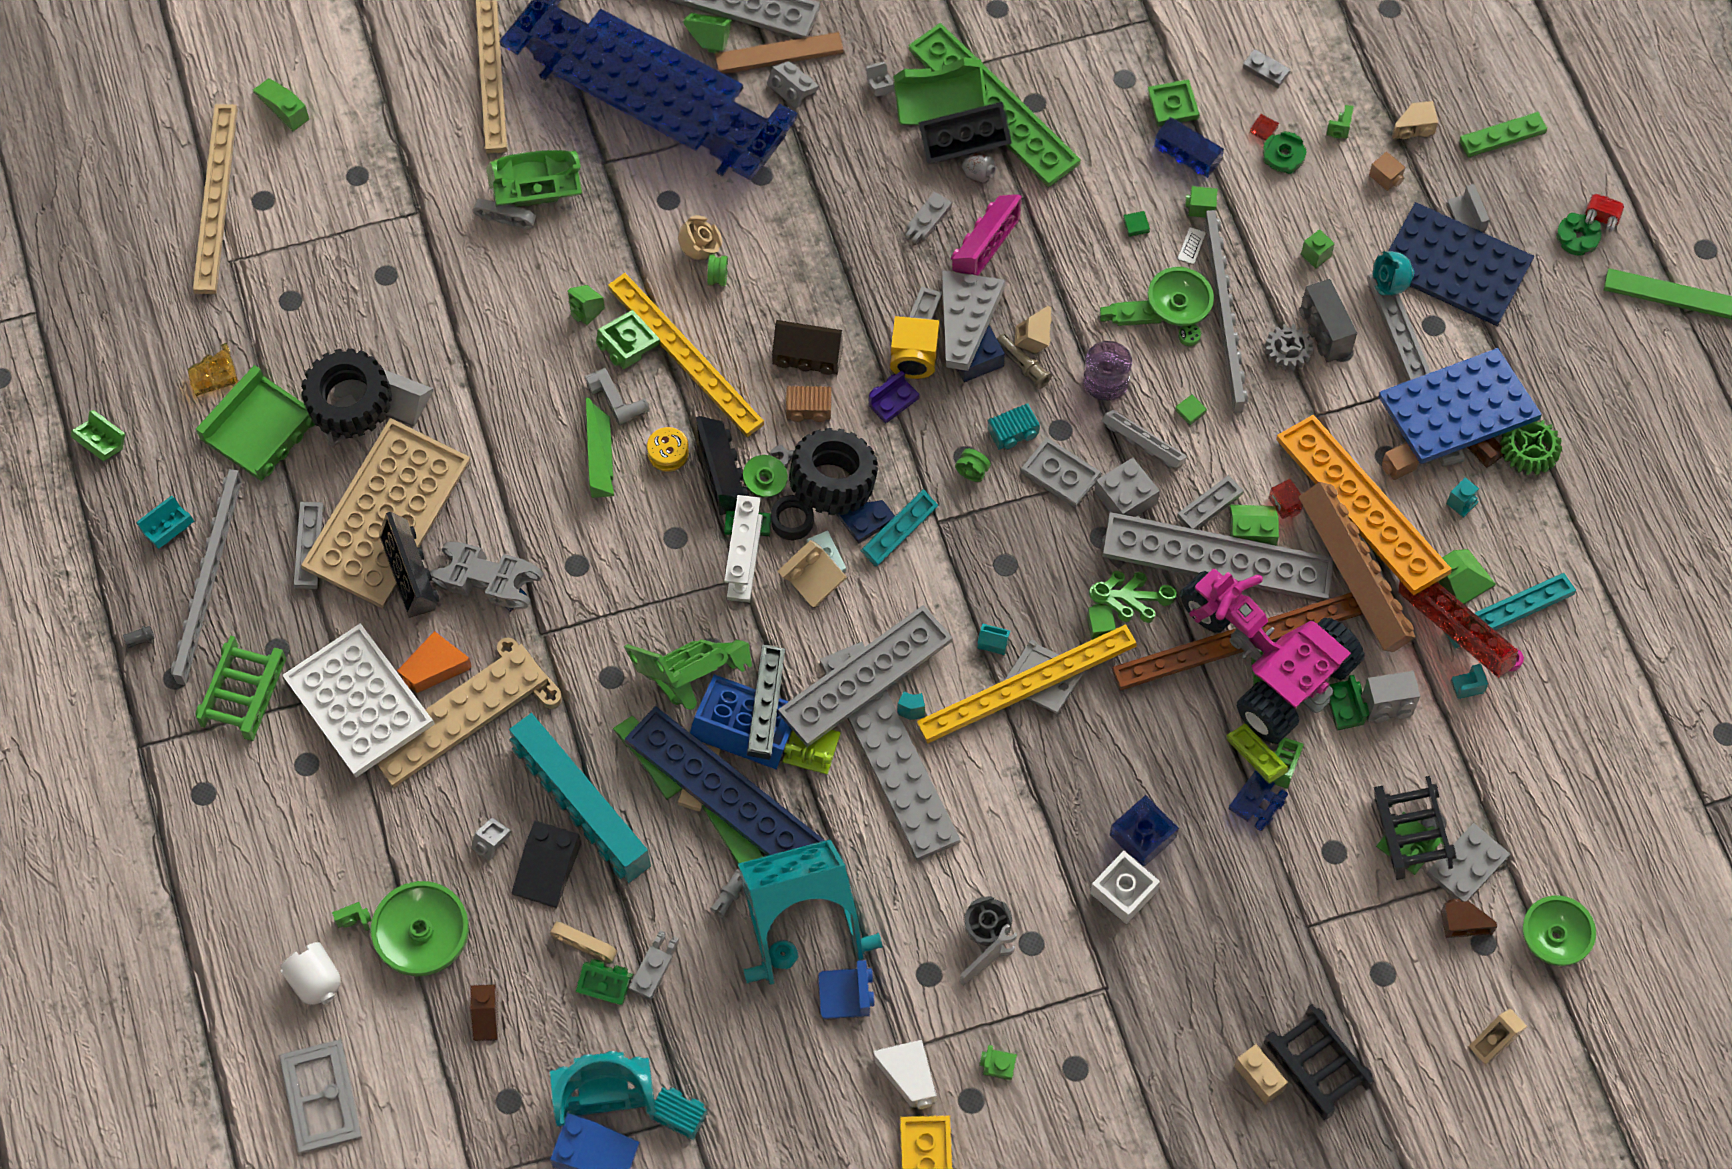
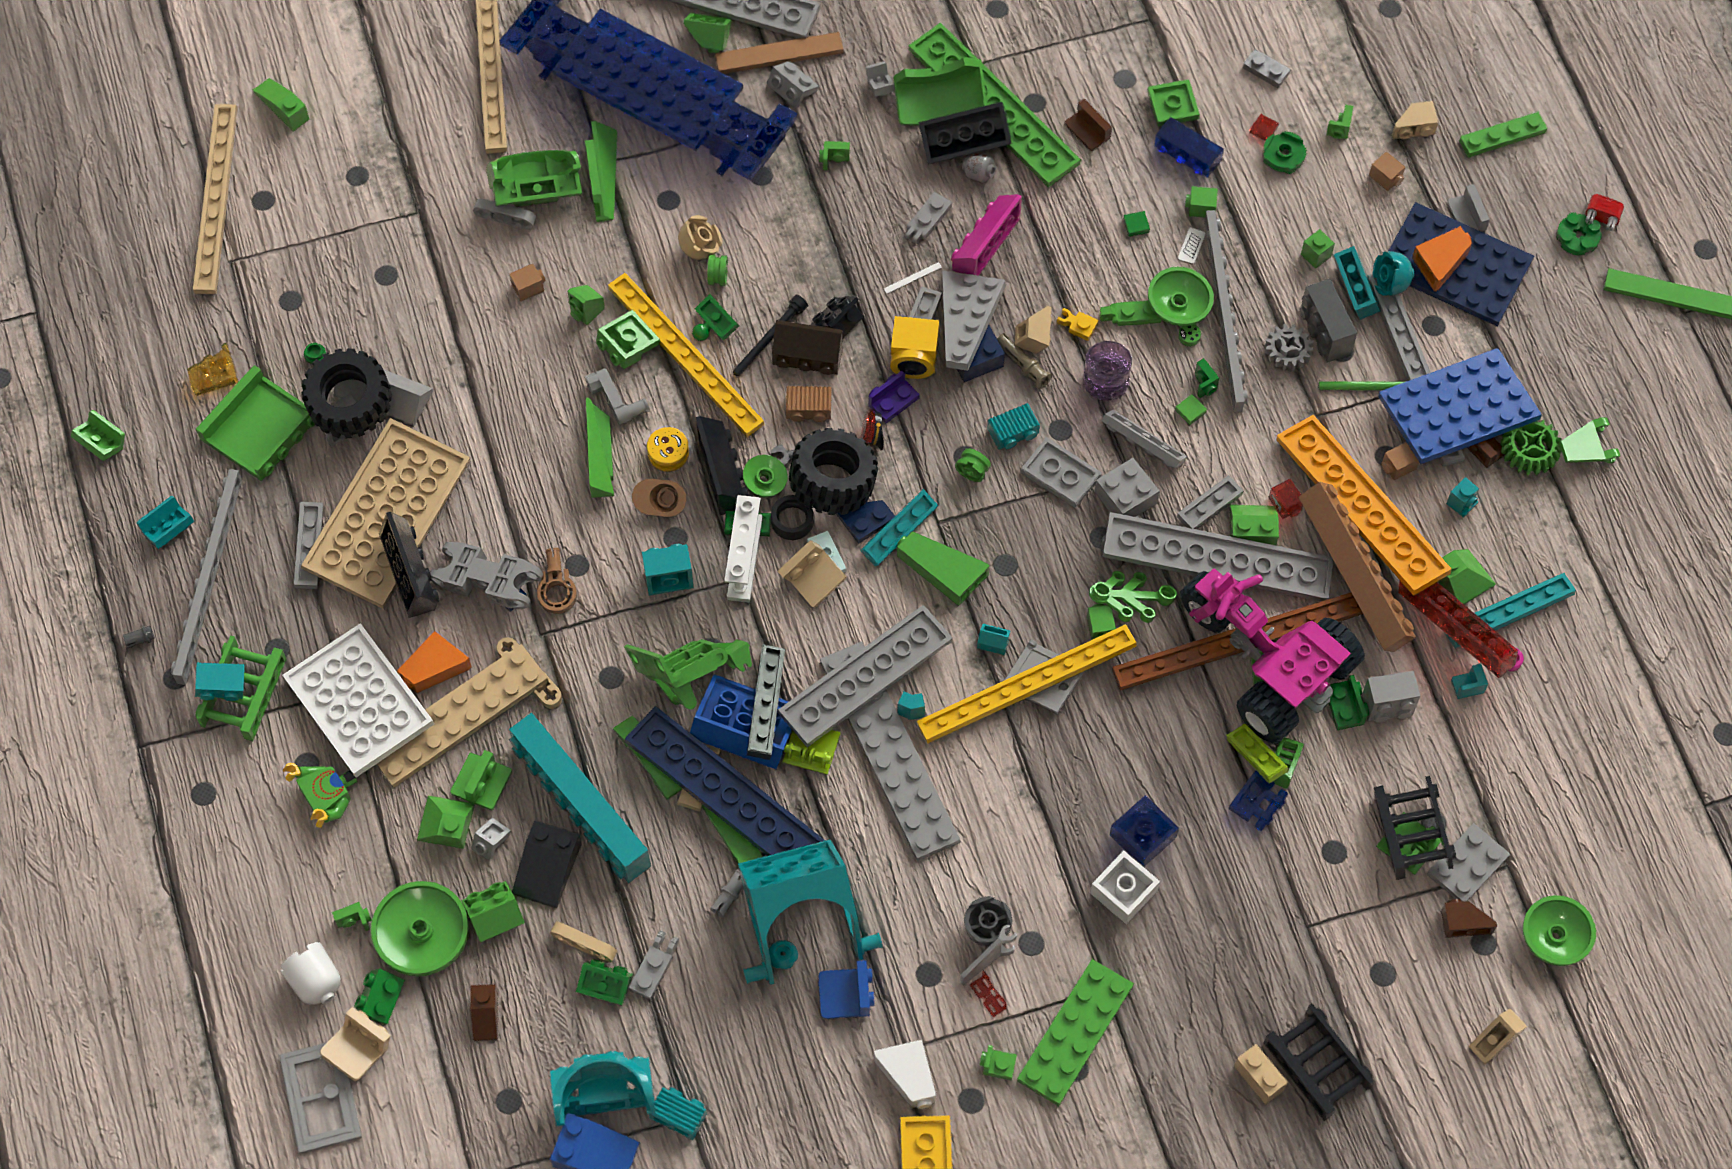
(219, 681): none -> teal brick
(314, 351): none -> green plate
(322, 790): none -> bright green torso
(356, 1045): none -> tan bracket
(379, 995): none -> green bracket
(445, 822): none -> bright green slope
(481, 780): none -> bright green bracket
(493, 911): none -> bright green slope
(527, 282): none -> medium nougat brick
(554, 570): none -> medium nougat pin
(602, 169): none -> bright green wedge
(659, 497): none -> medium nougat piece
(667, 569): none -> teal brick
(715, 318): none -> green plate
(796, 306): none -> black piece
(834, 151): none -> bright green bracket
(839, 314): none -> black bracket
(872, 429): none -> piece
(913, 277): none -> white sticker
(942, 566): none -> bright green slope
(985, 992): none -> clear red piece
(1075, 1032): none -> bright green plate
(1080, 325): none -> yellow plate
(1089, 126): none -> reddish brown panel
(1207, 377): none -> green bracket
(1356, 385): none -> bright green bar
(1357, 282): none -> teal brick
(1442, 256): none -> orange slope
(1585, 444): none -> flag

